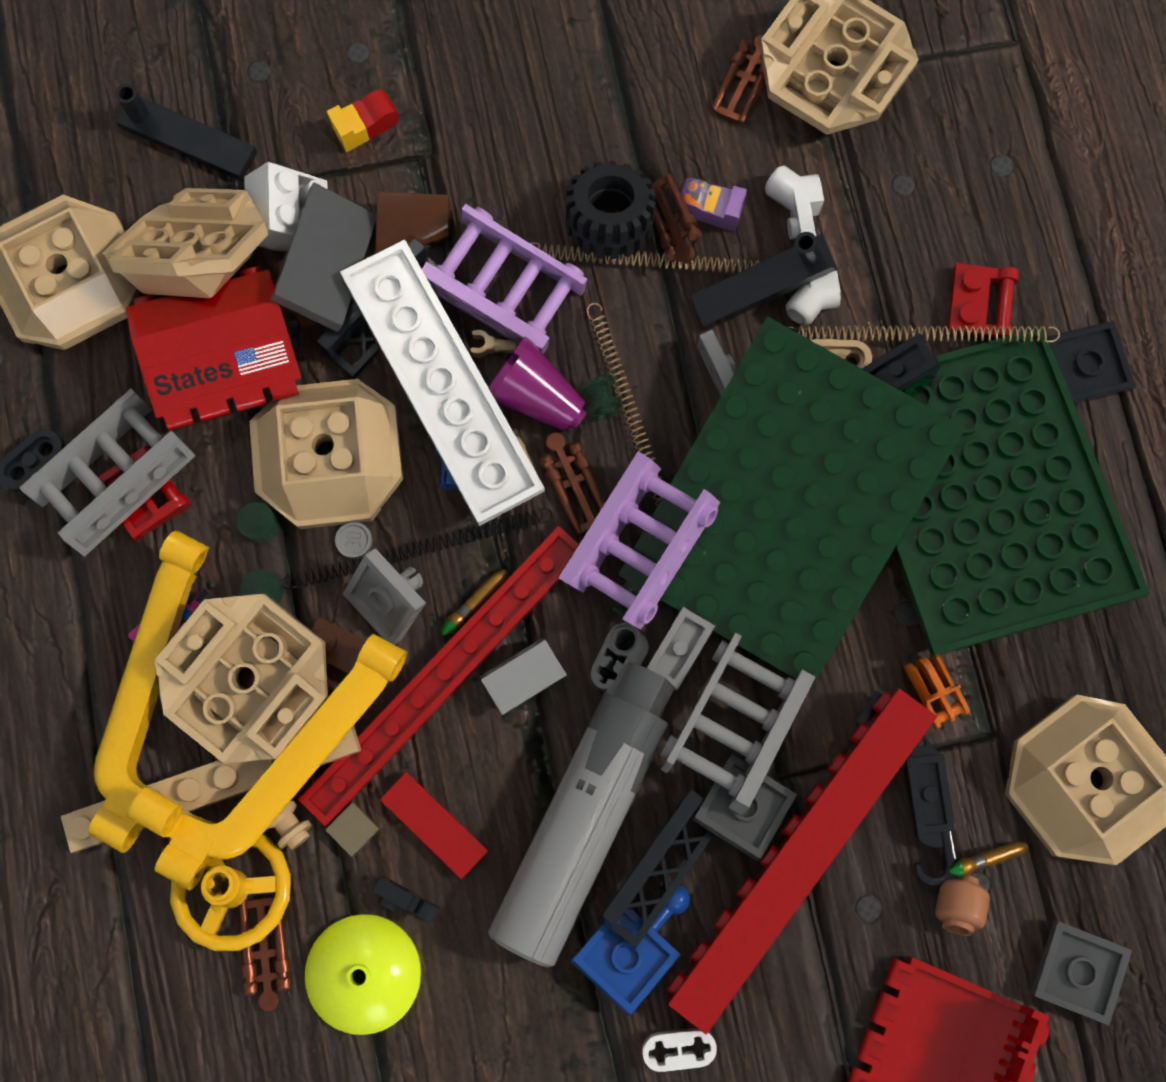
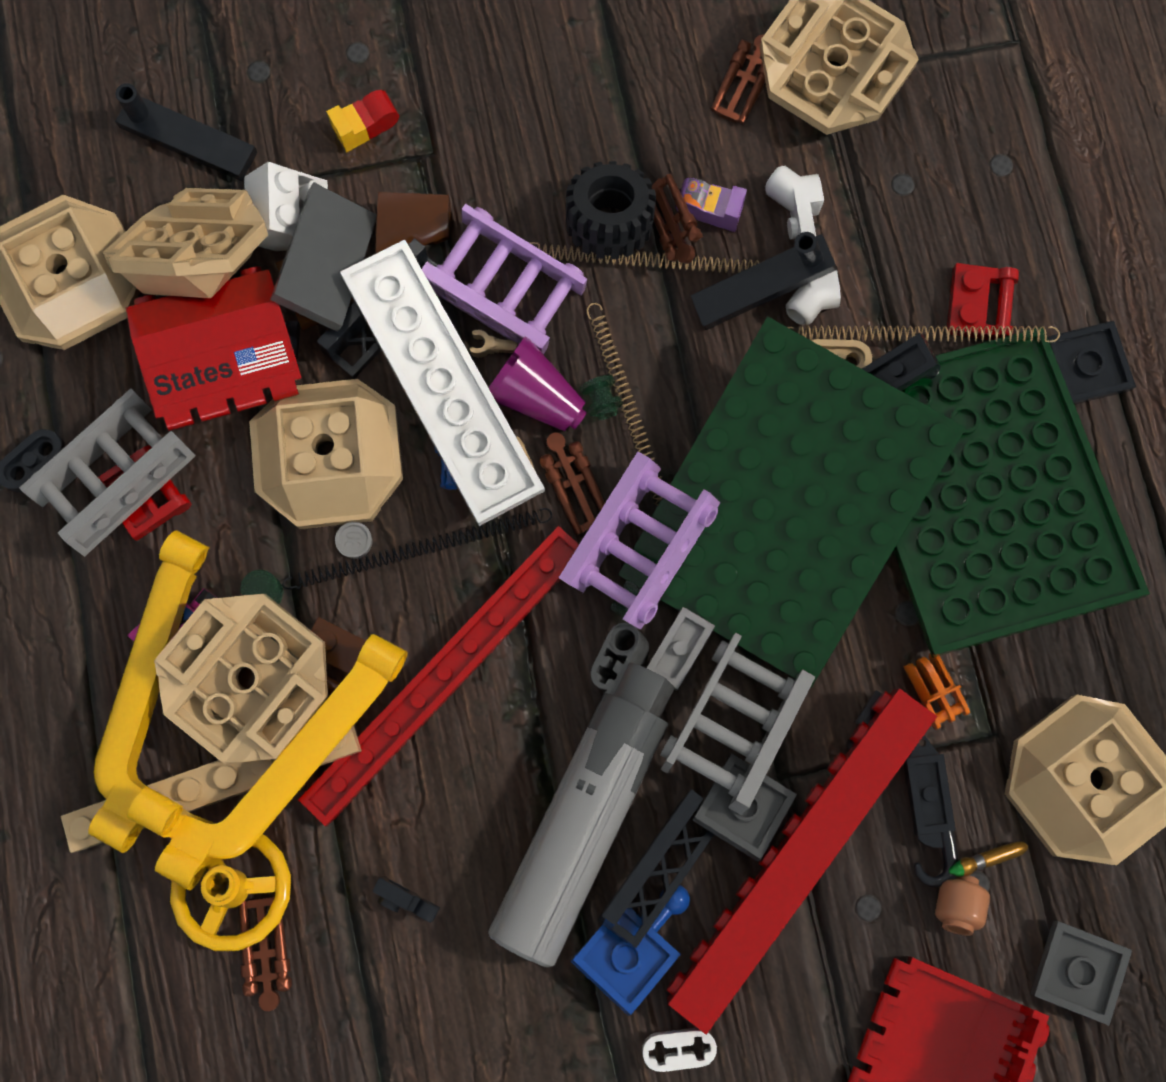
(258, 523): clear green wheel -> none
(289, 828): tan wheel -> none
(352, 829): dark tan tile -> none
(385, 596): light grey tile -> none
(390, 969): neon yellow dish -> none
(434, 825): red tile -> none
(474, 602): pearl gold piece -> none
(522, 676): light grey hinge -> none
(720, 366): light grey plate -> none

